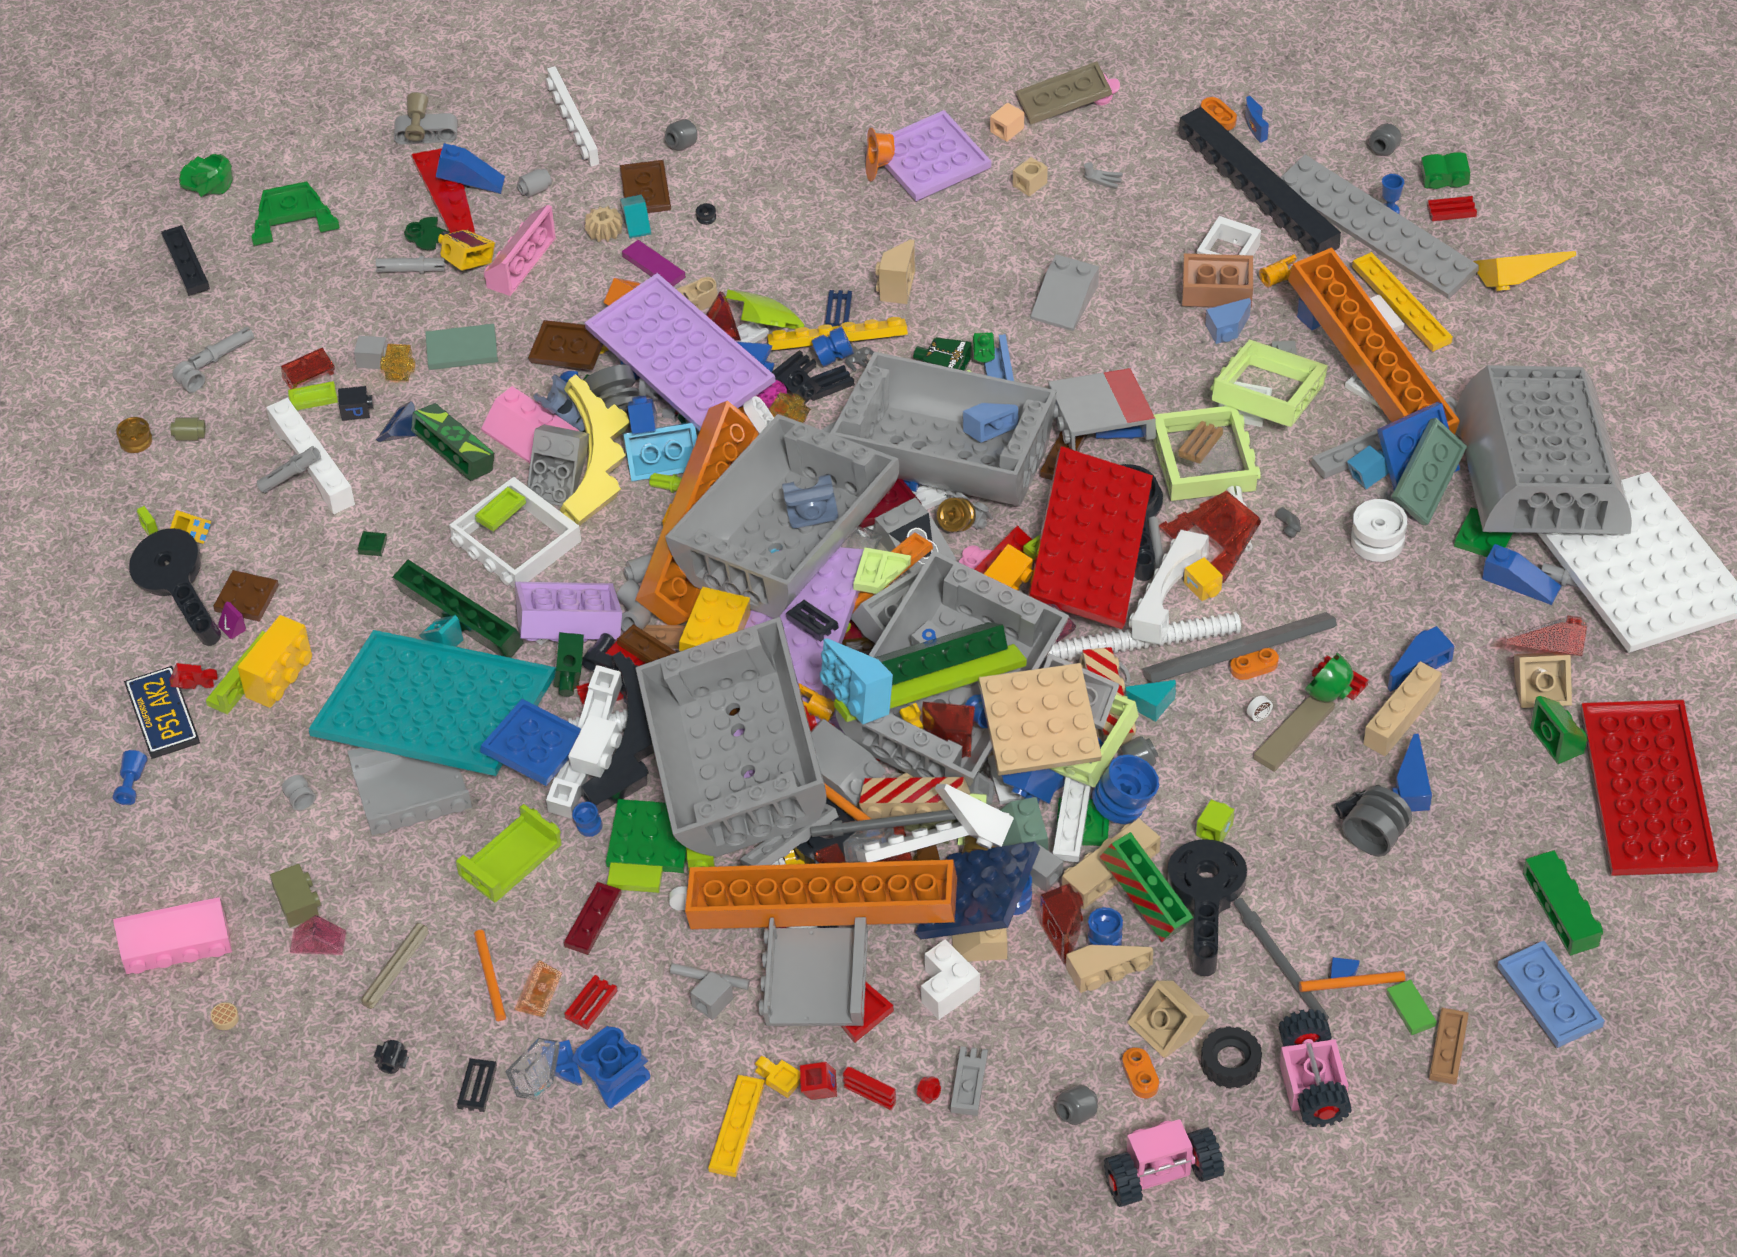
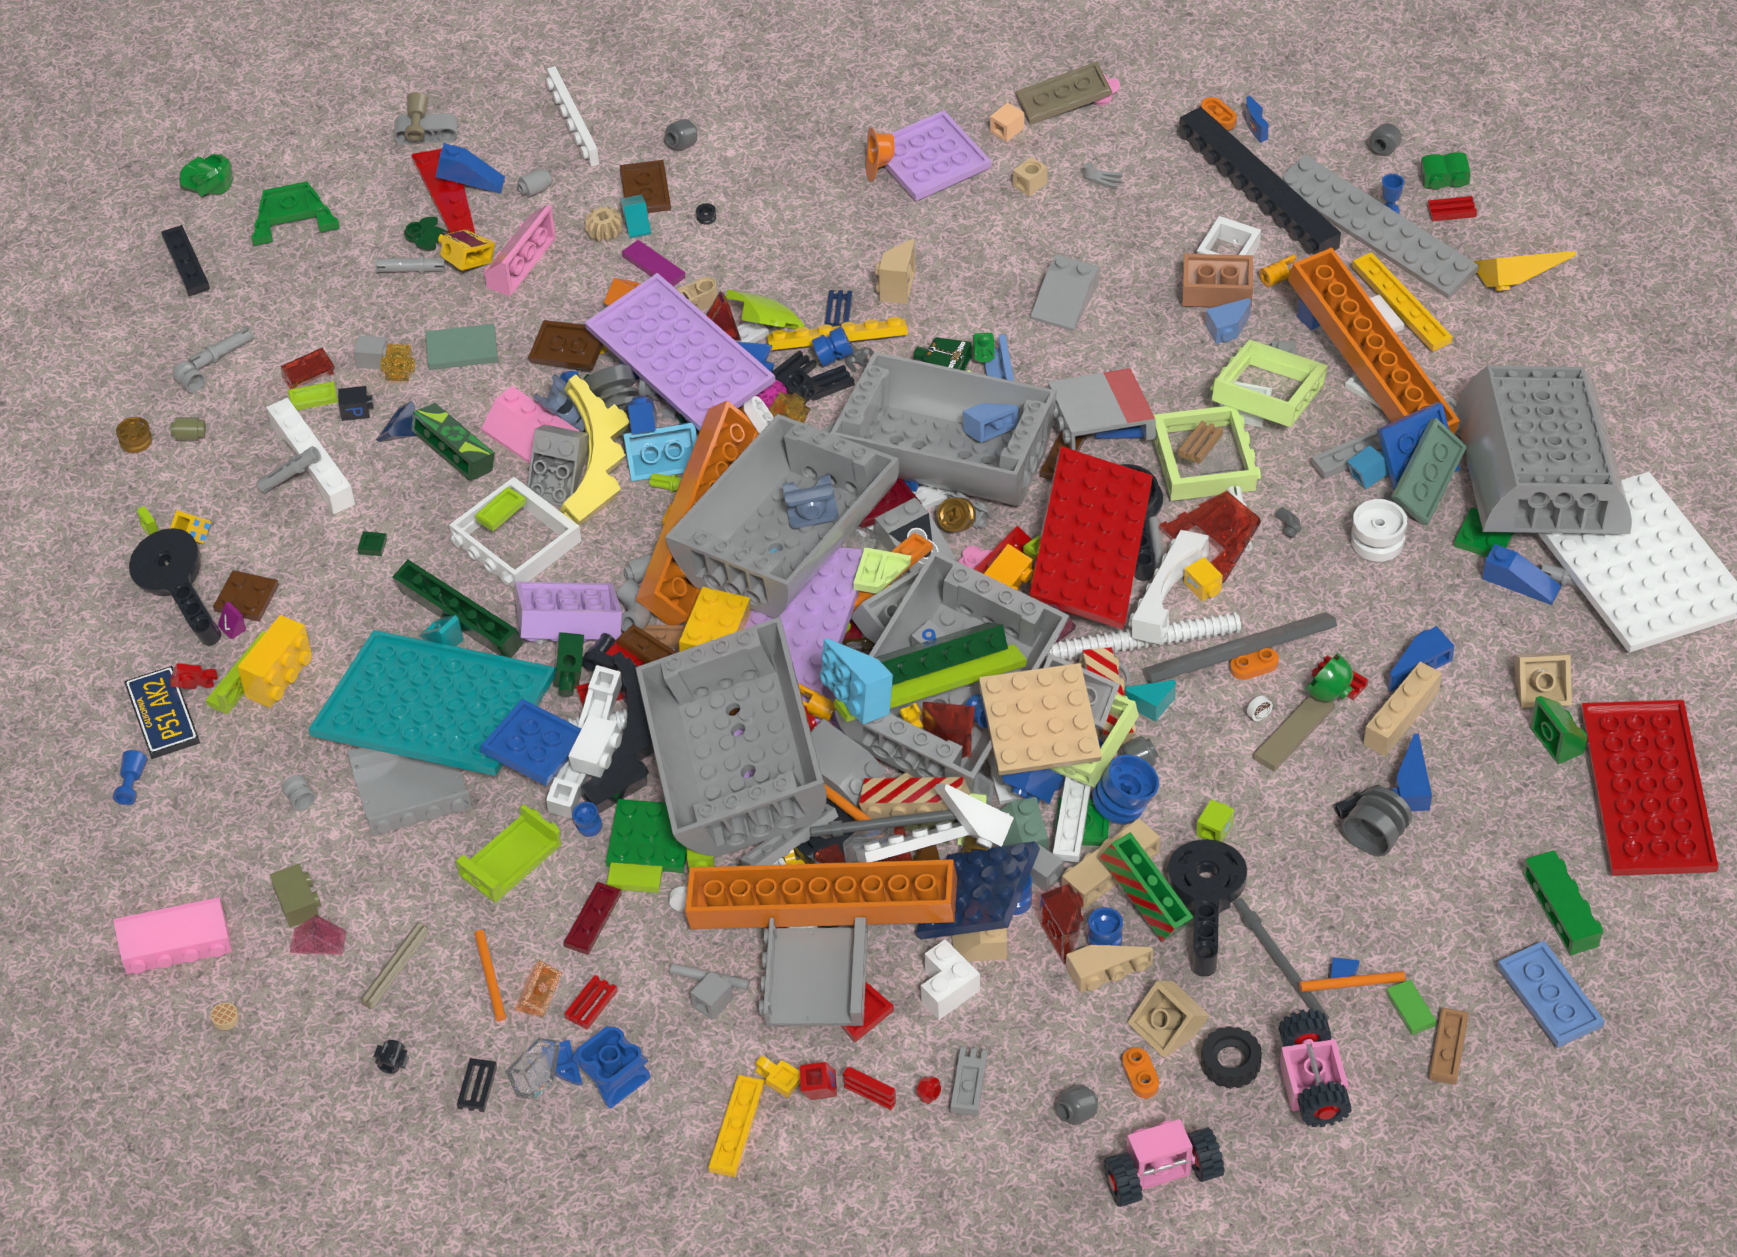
(809, 623): black tile -> none
(1556, 636): clear red slope -> none

